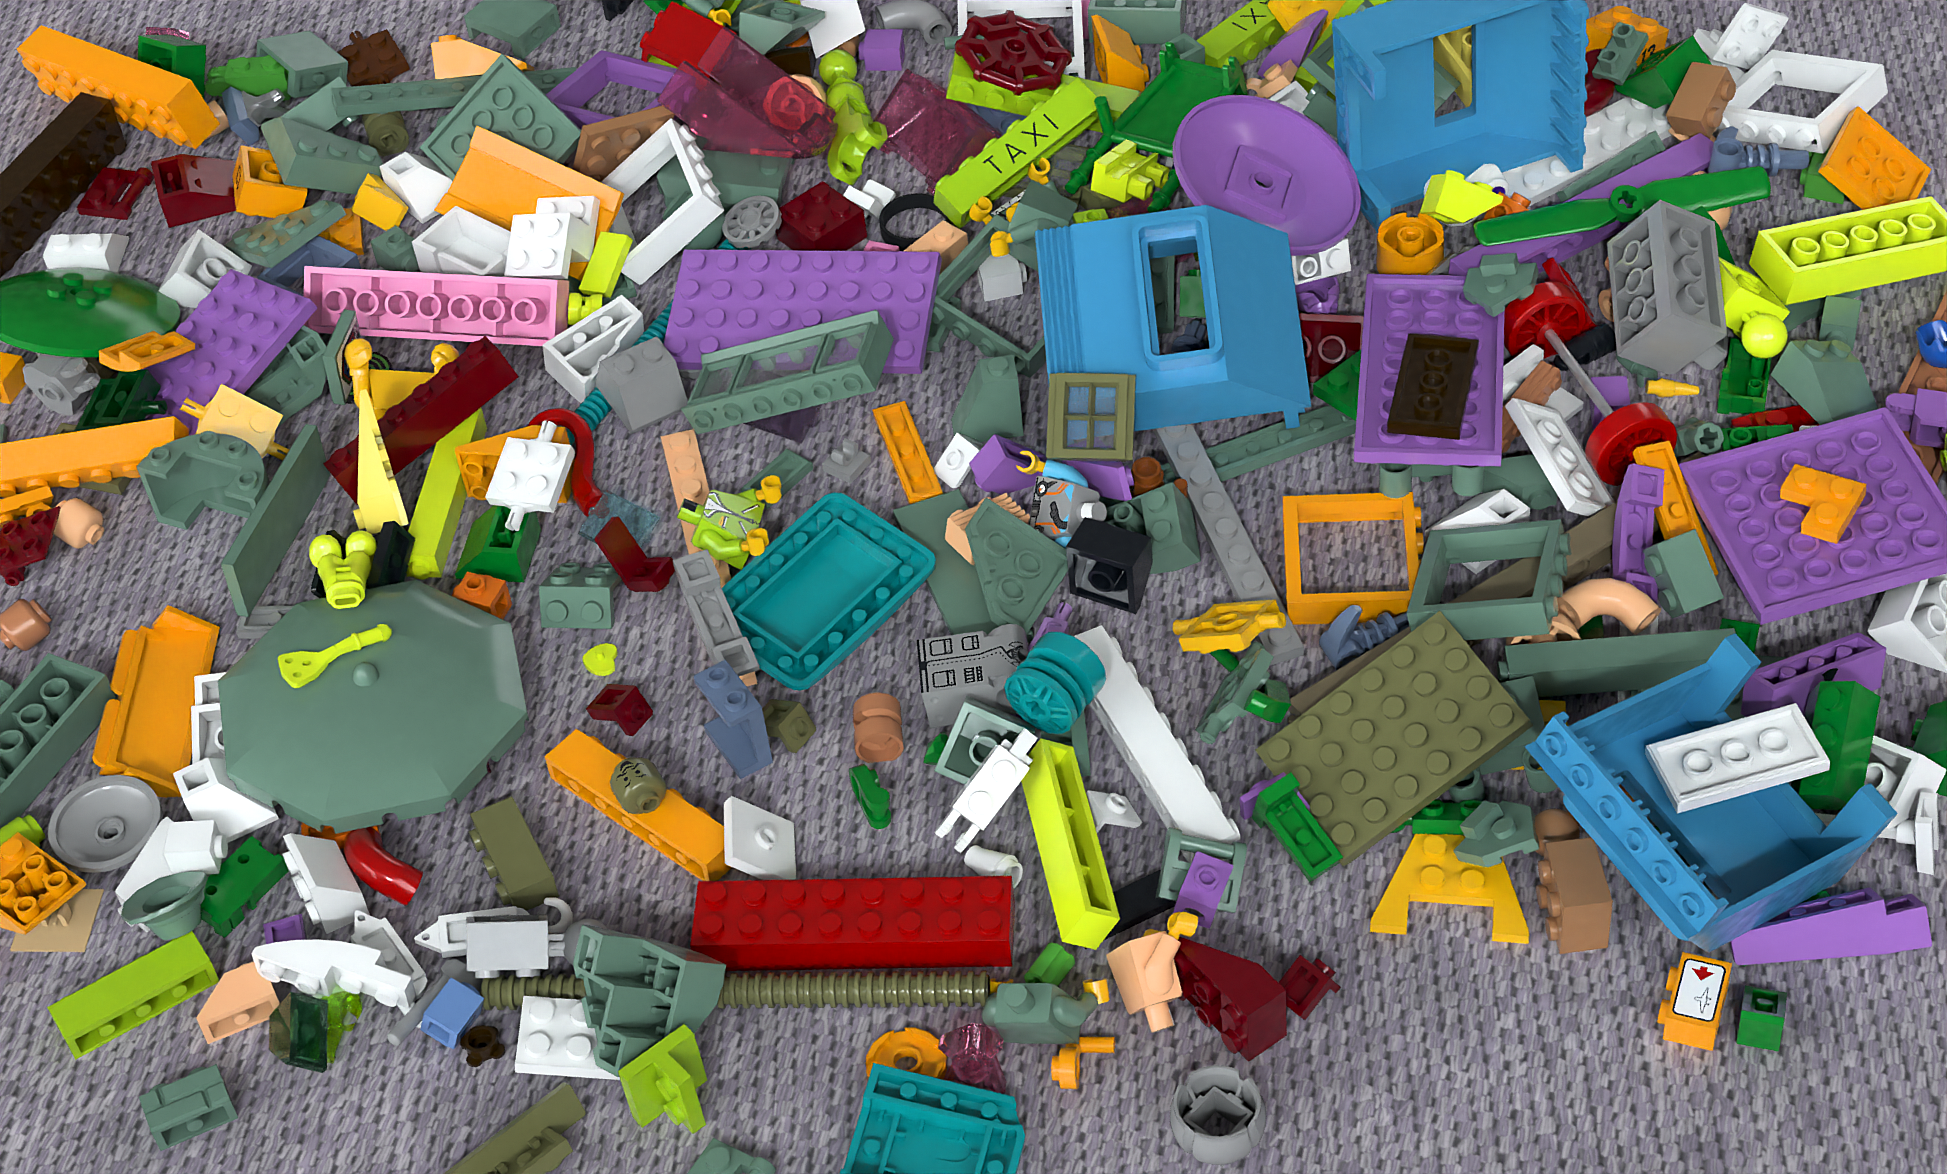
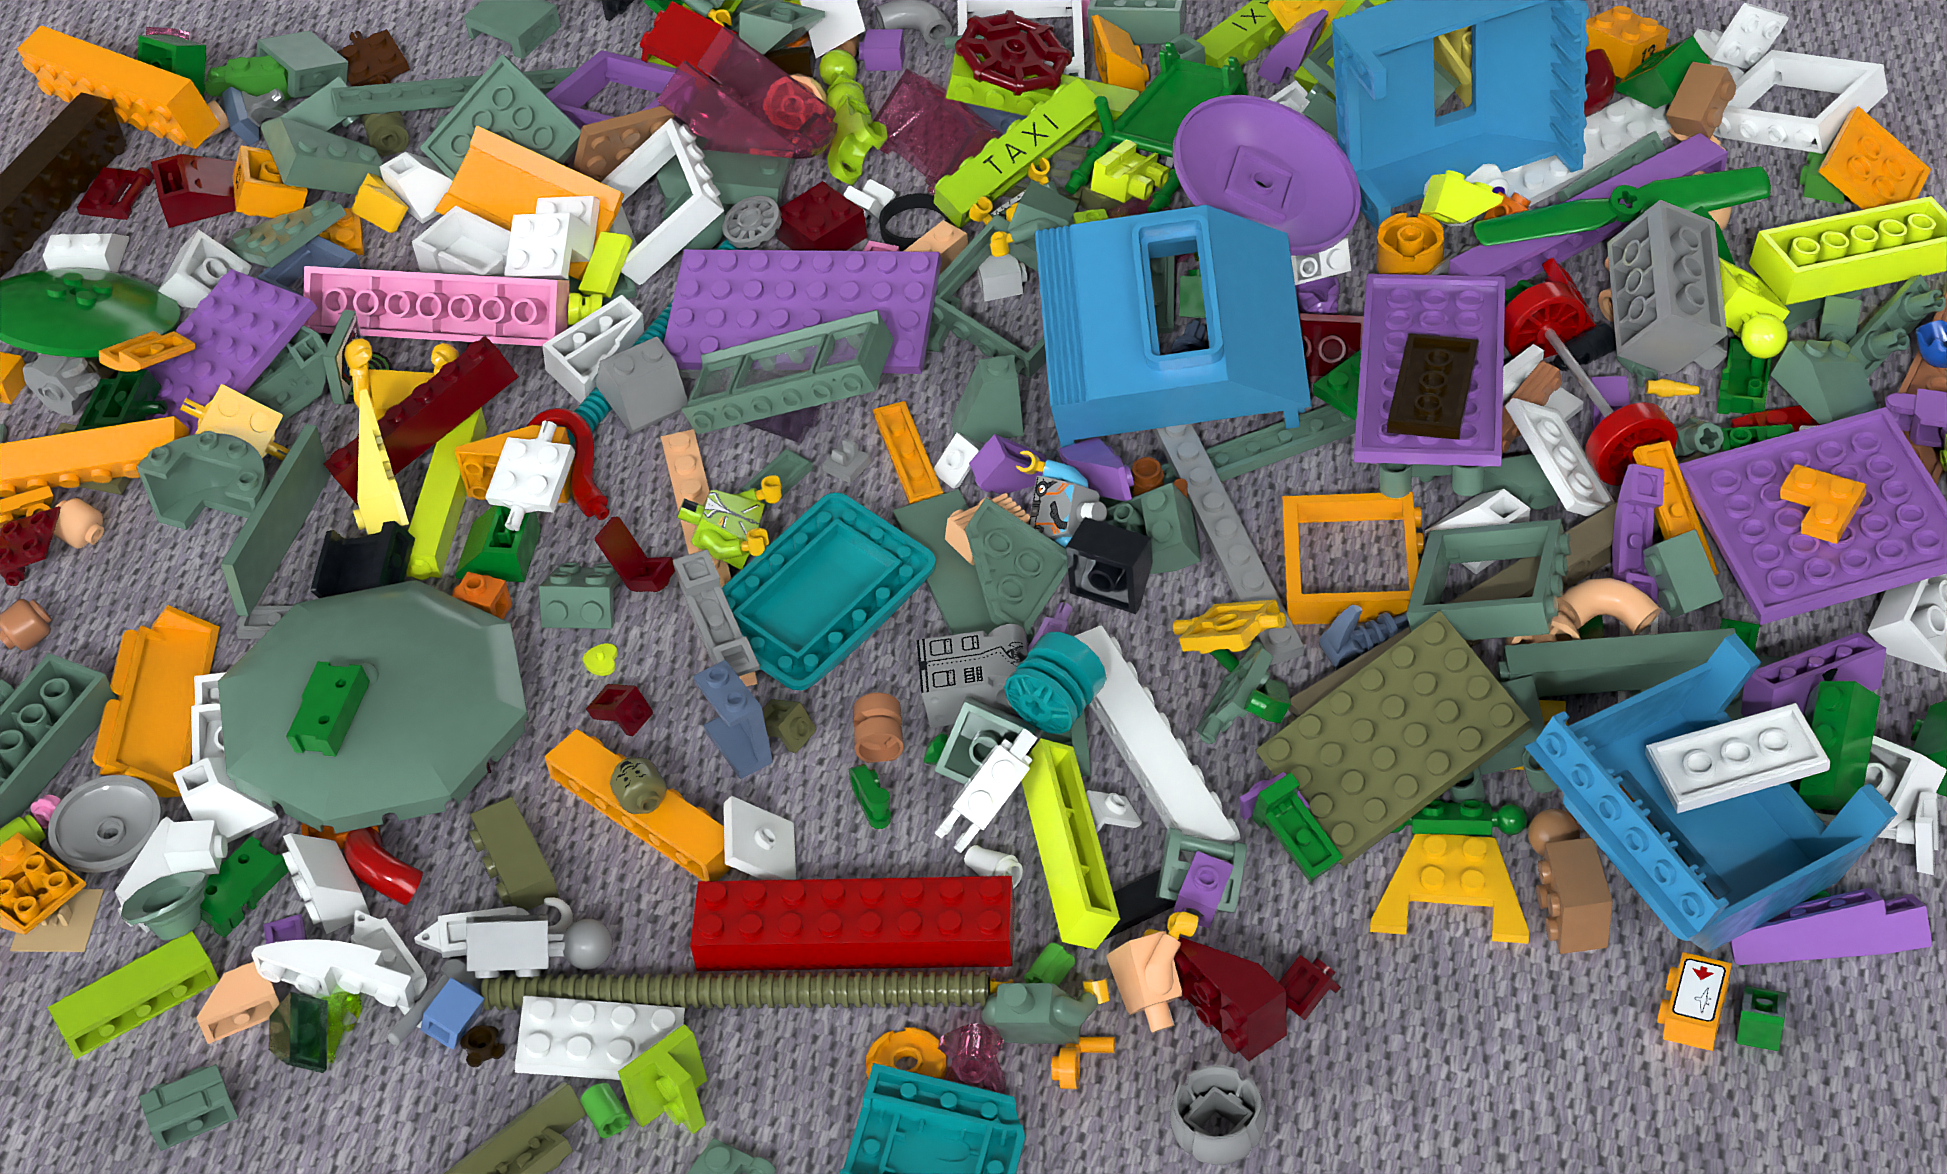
(43, 809): none -> bright pink plate
(294, 667): neon yellow piece -> none
(327, 708): none -> green piece
(347, 578): neon yellow piece -> none
(395, 251): sand green brick -> none
(461, 58): light orange slope -> none
(604, 1110): none -> bright green piece
(636, 519): clear light blue piece -> none
(641, 991): sand green brick -> none
(1091, 417): olive piece -> none
(1275, 79): light nougat plate -> none
(1496, 832): sand green plate -> none
(1499, 282): sand green plate -> none
(1620, 54): sand green hips -> none
(1731, 154): sand blue piece -> none
(1893, 322): none -> sand green plate

